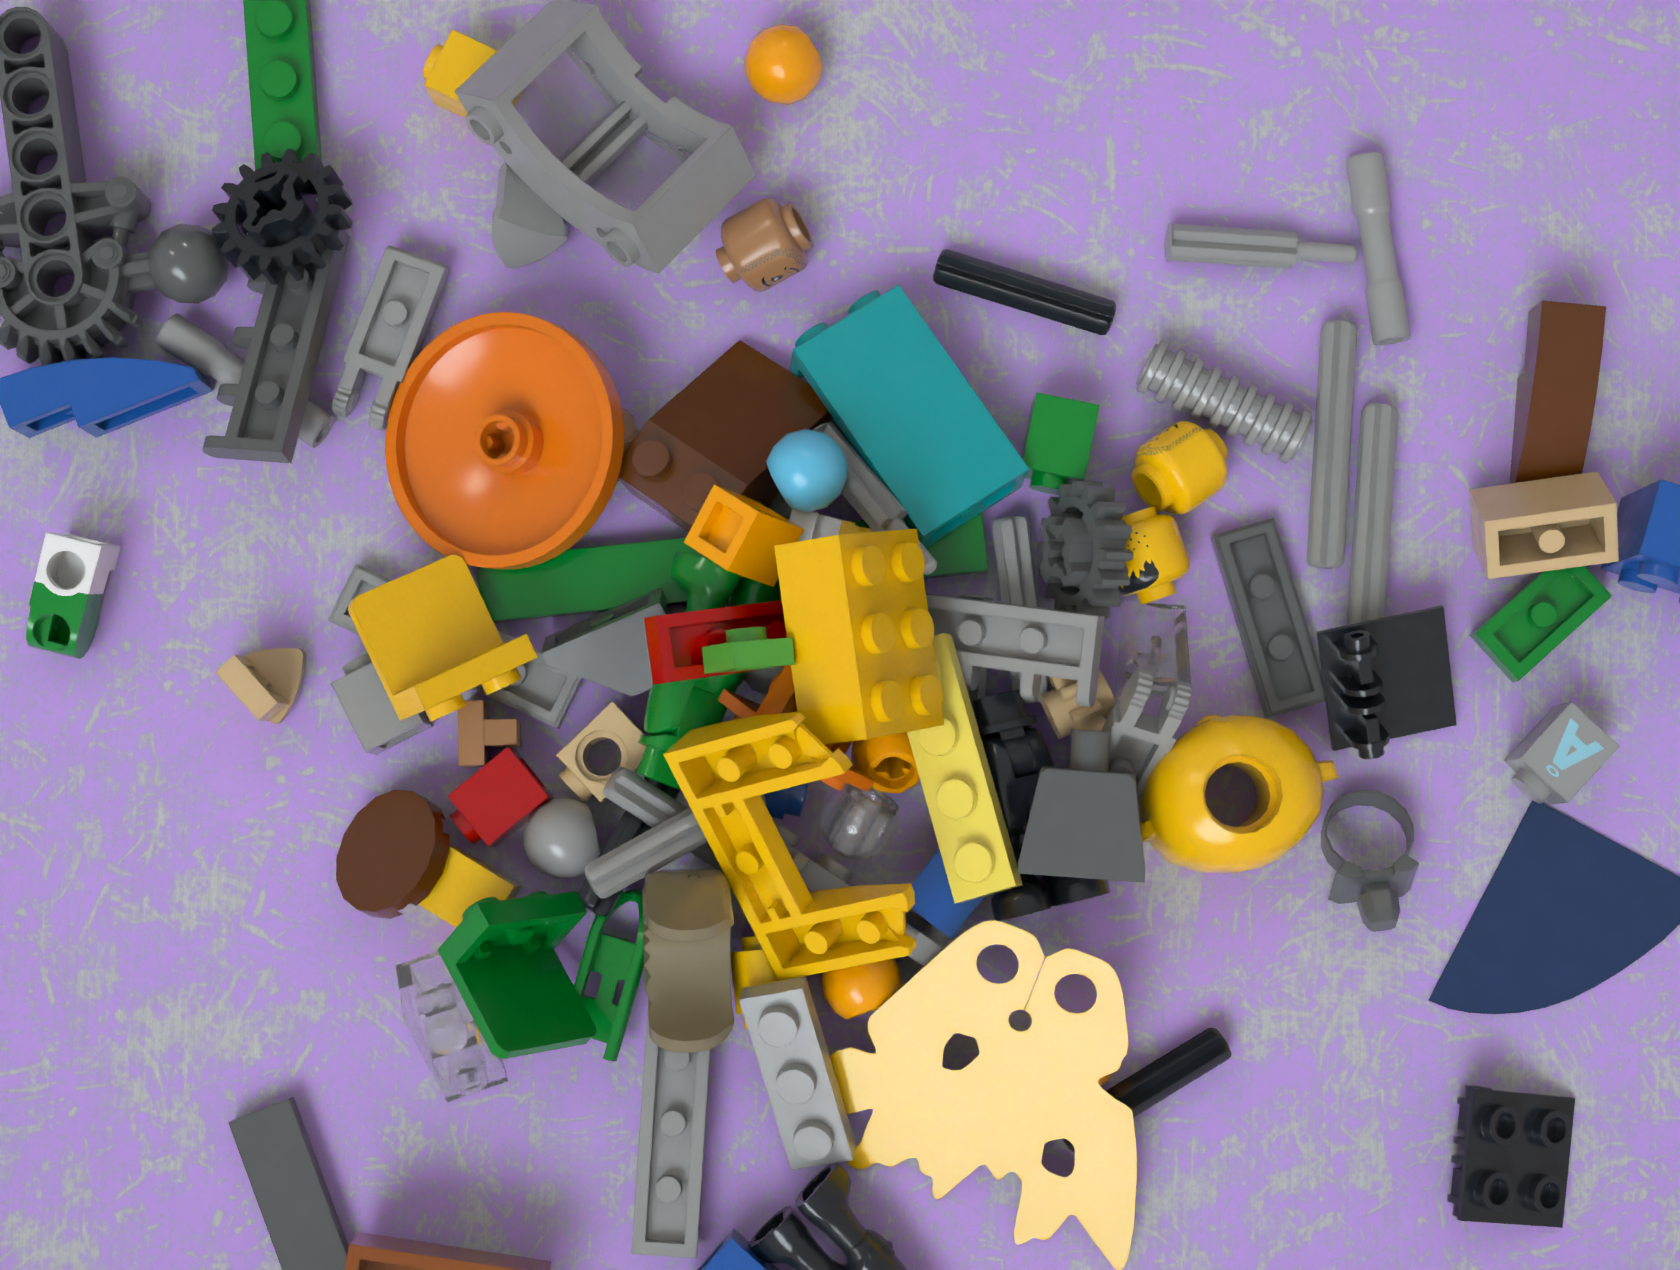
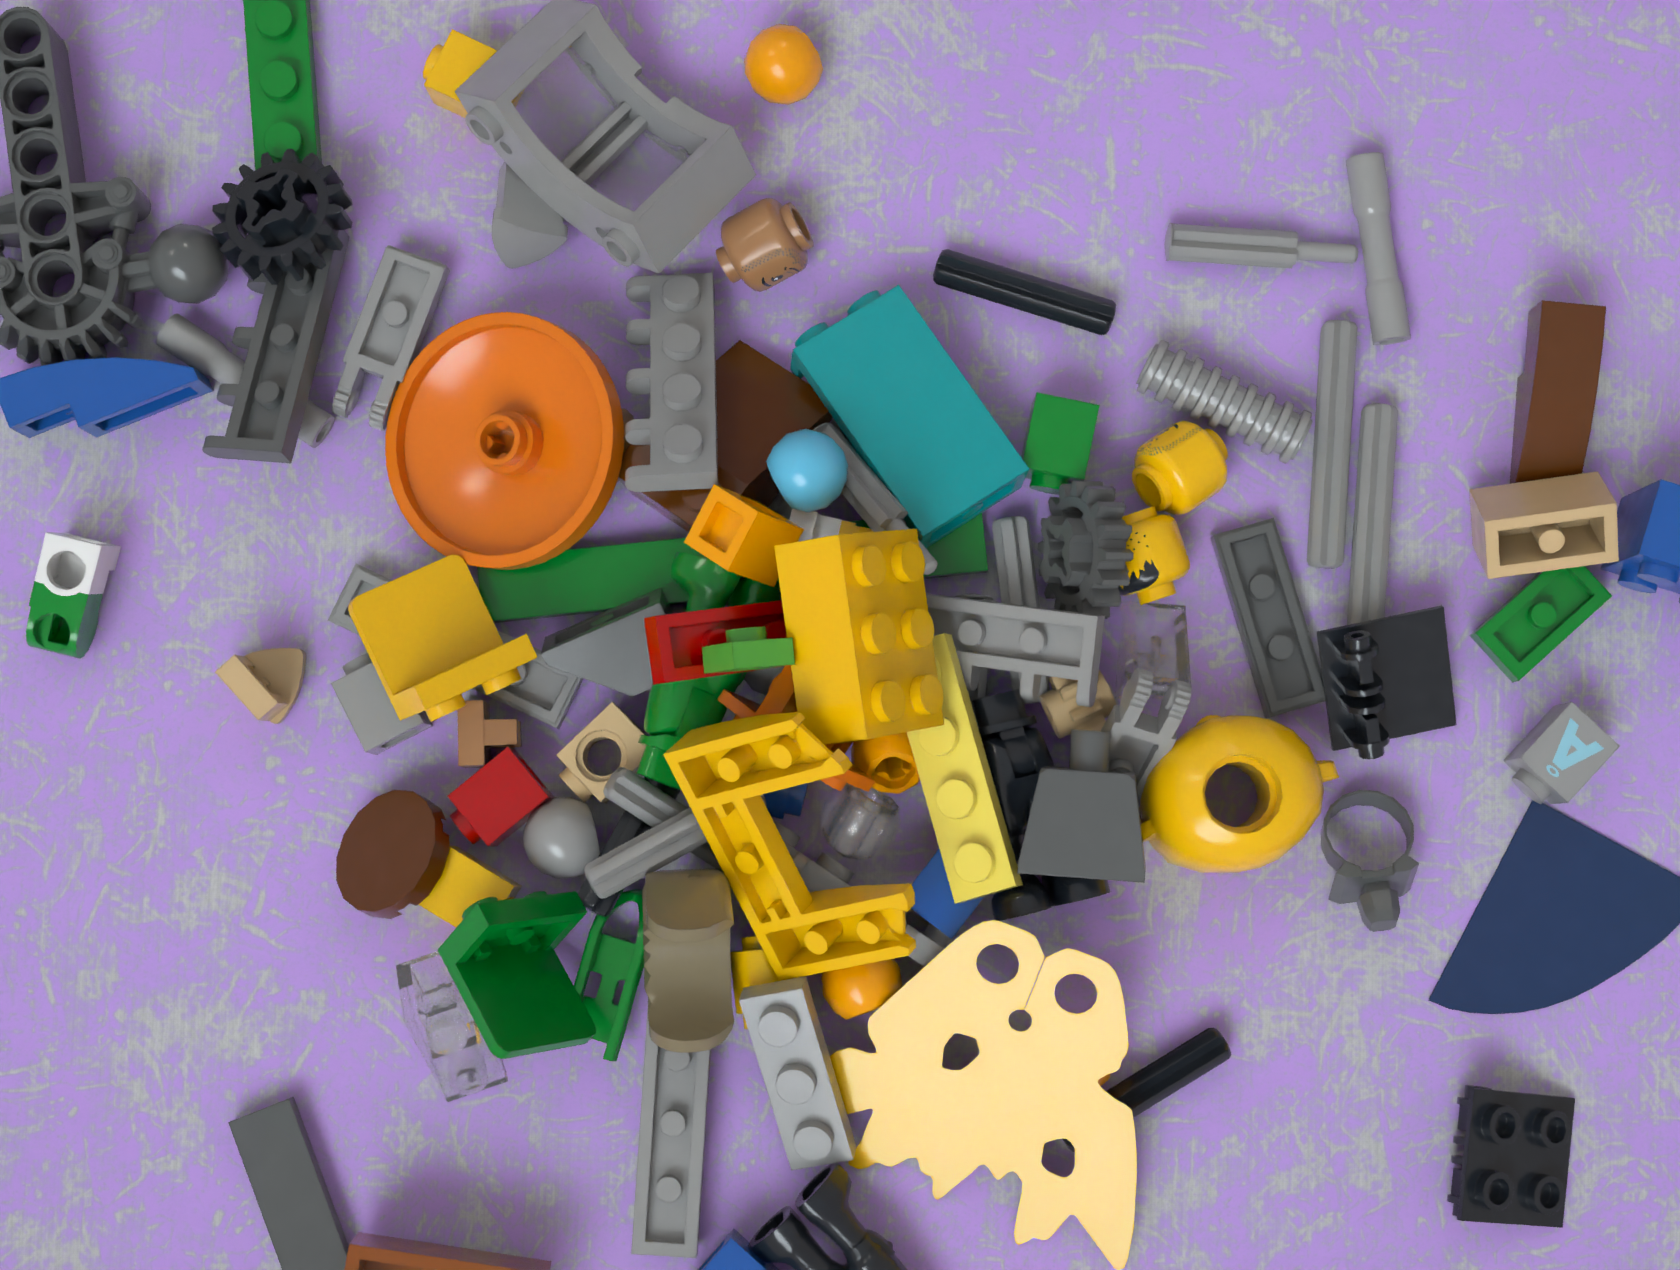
(678, 381): none -> light grey hinge

